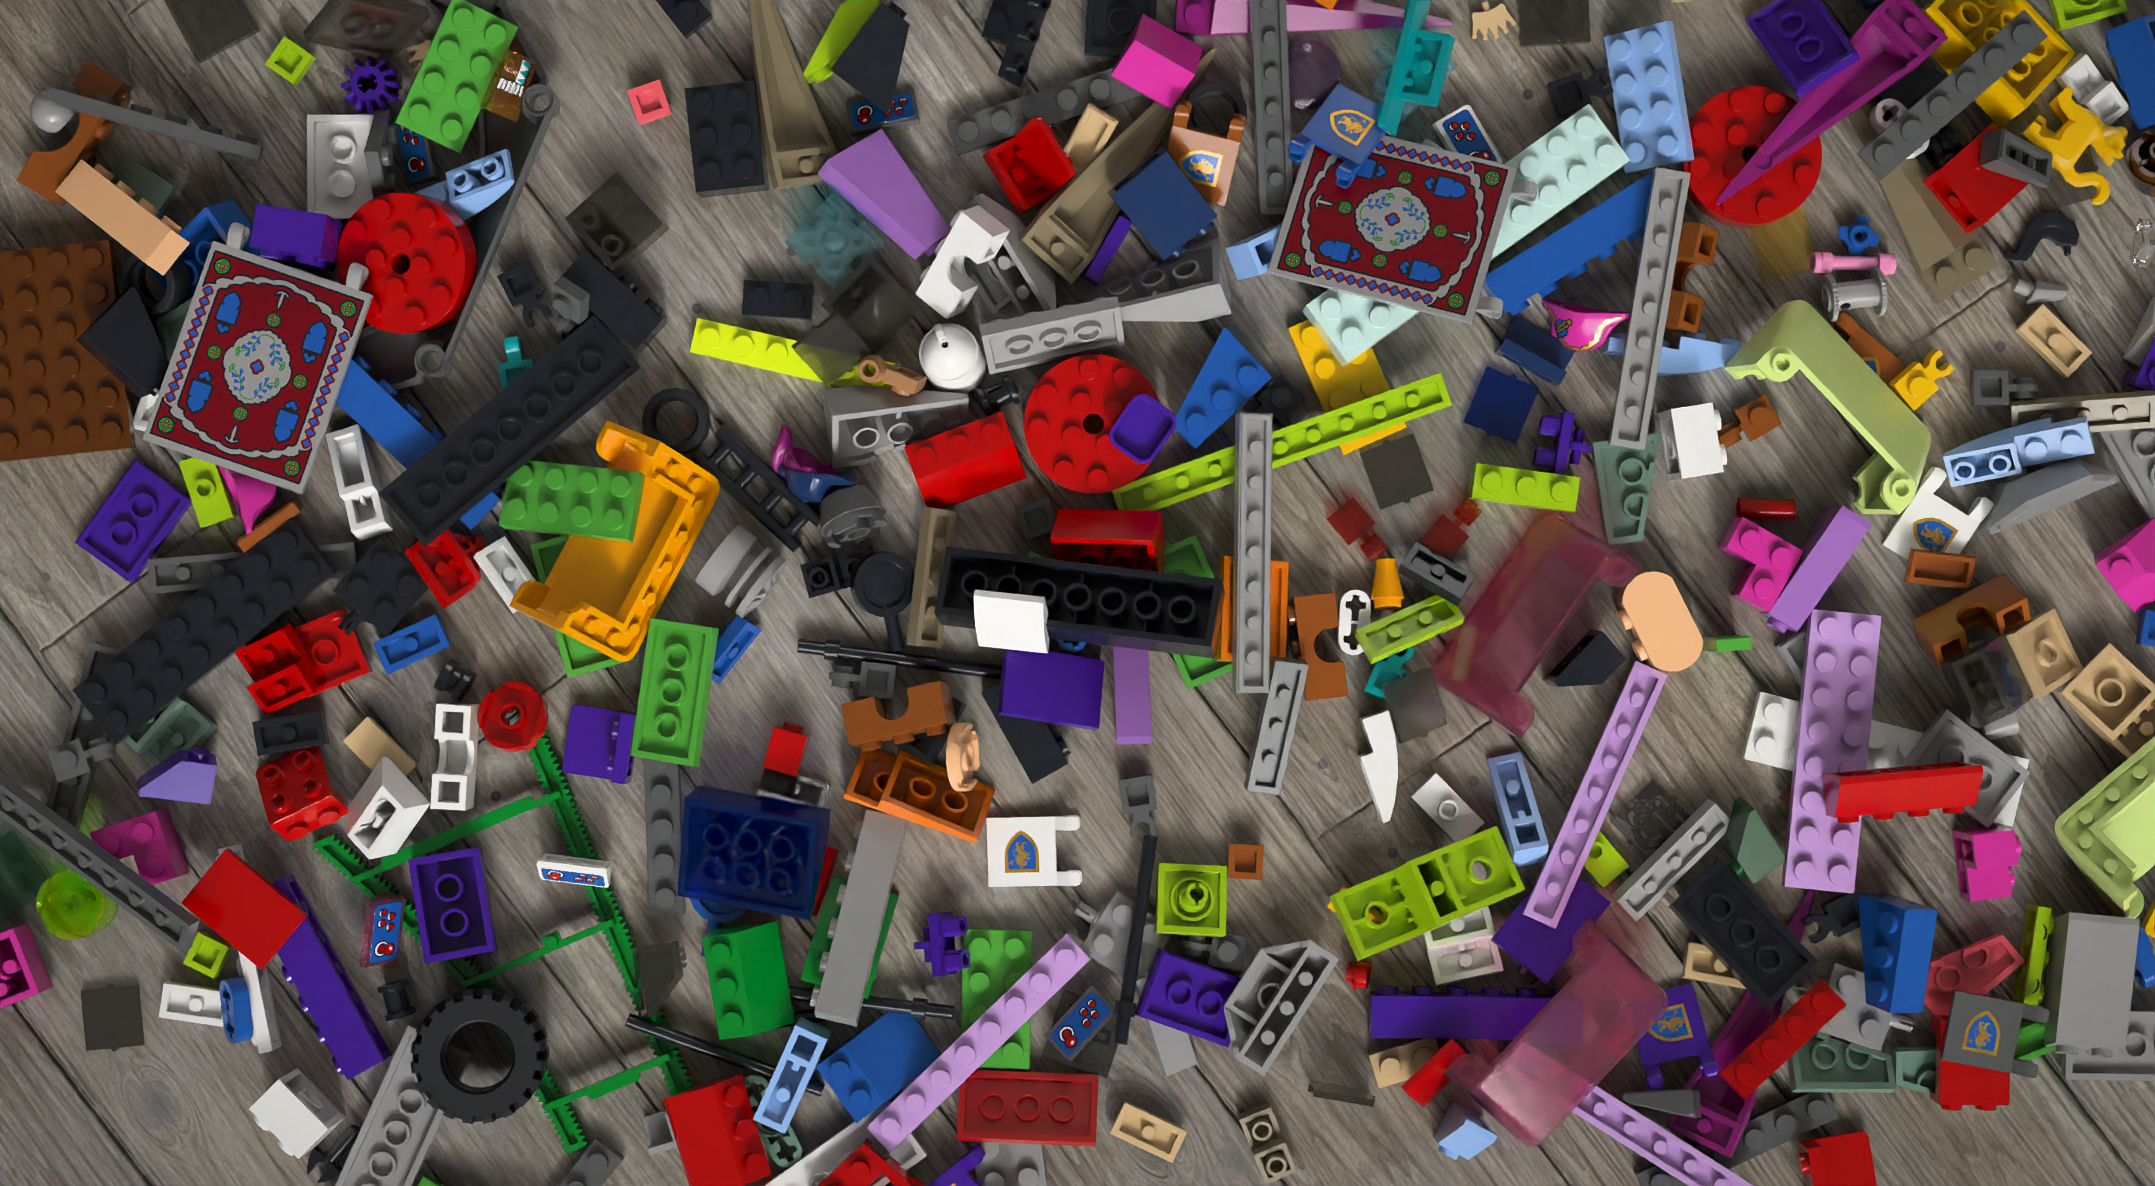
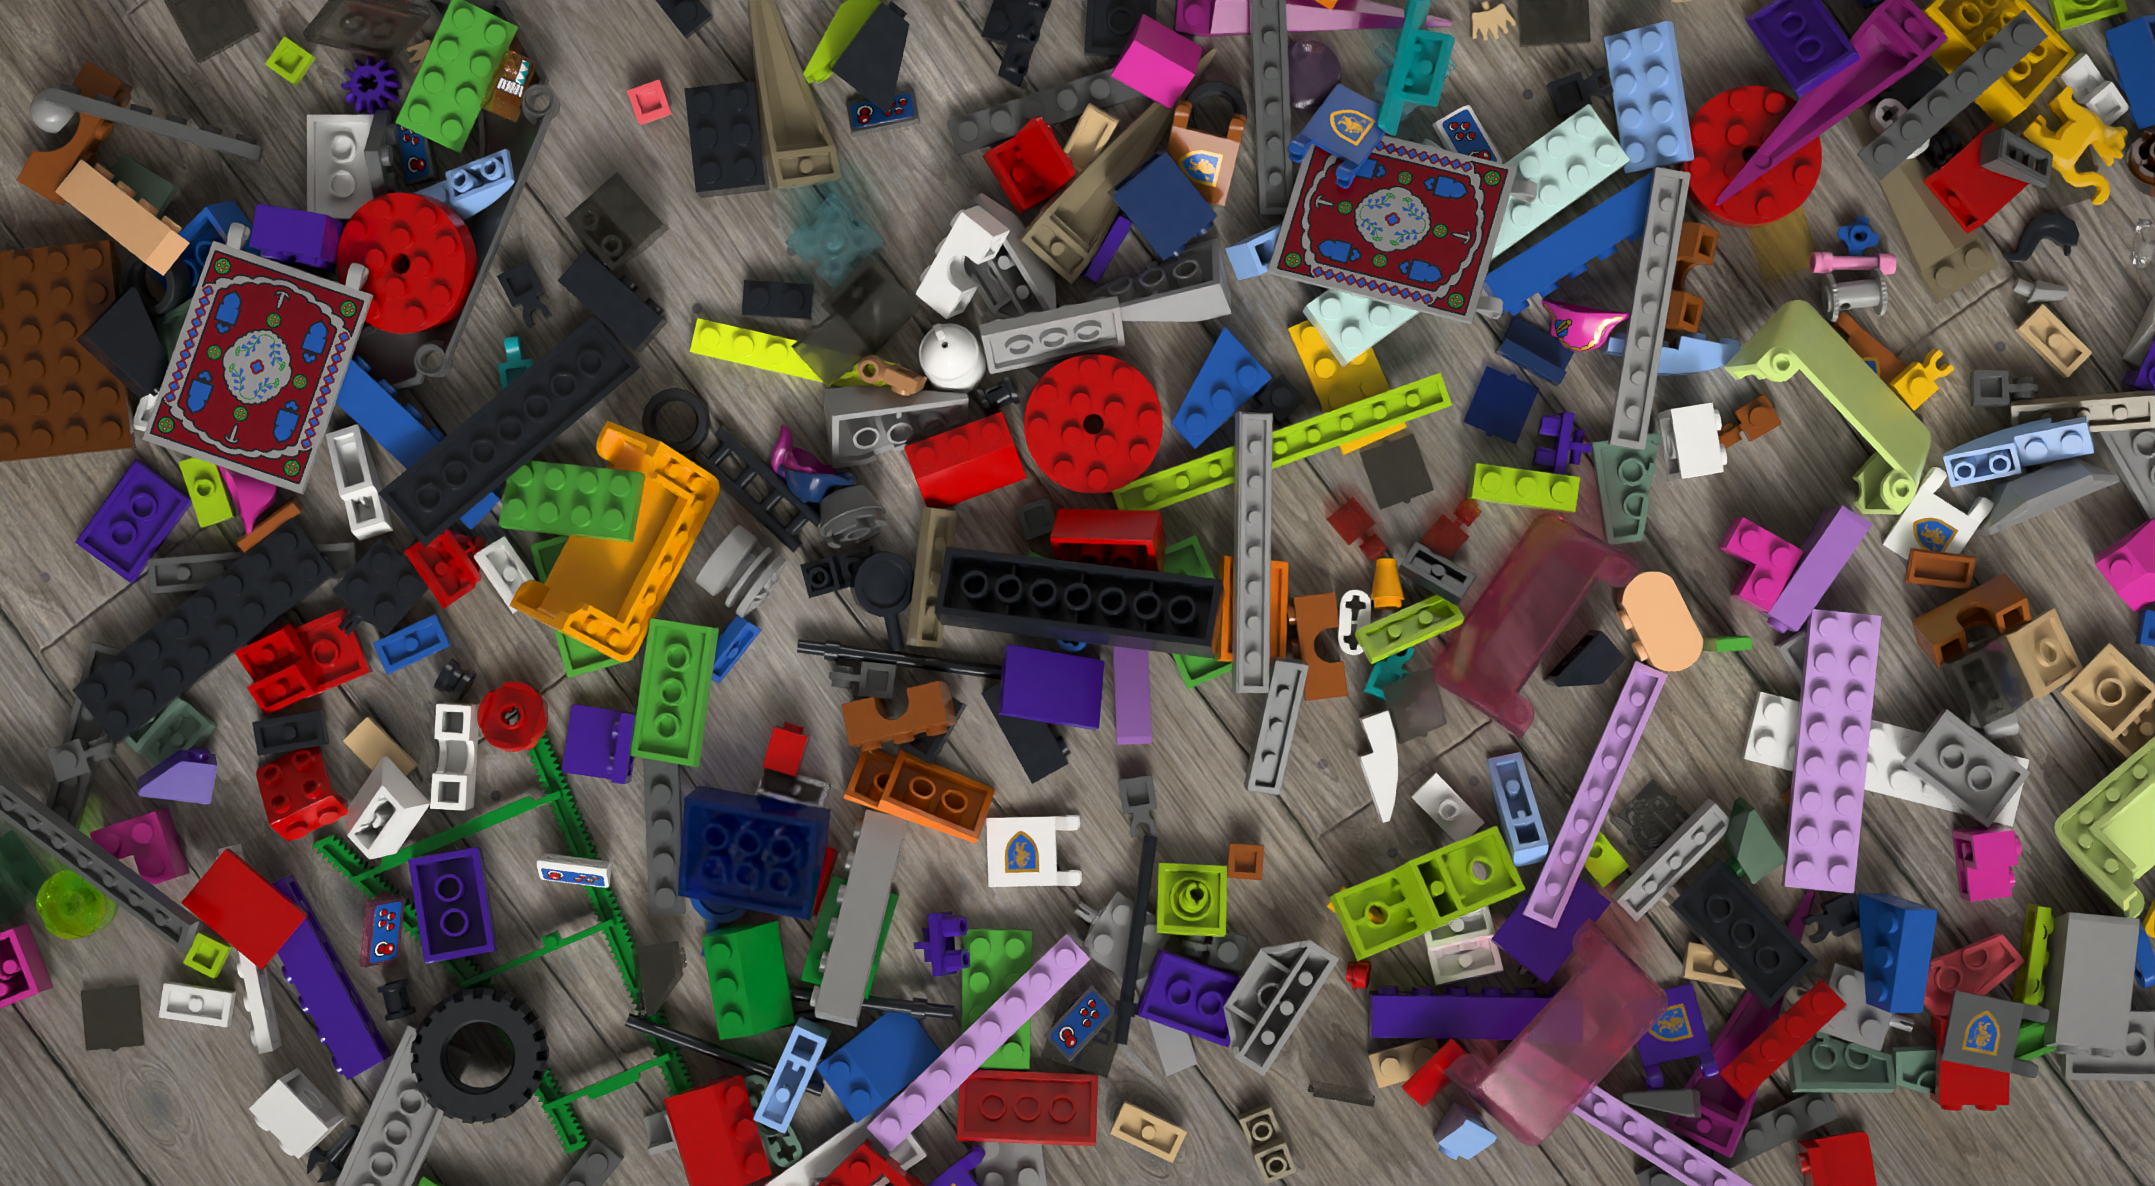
(236, 1009): blue beam -> none
(571, 305): dark grey plate -> none
(887, 193): medium lavender slope -> none
(962, 756): light nougat tile -> none
(1011, 621): white slope -> none
(1142, 428): dark purple piece -> none
(1766, 508): red hinge -> none
(1901, 789): red slope -> none

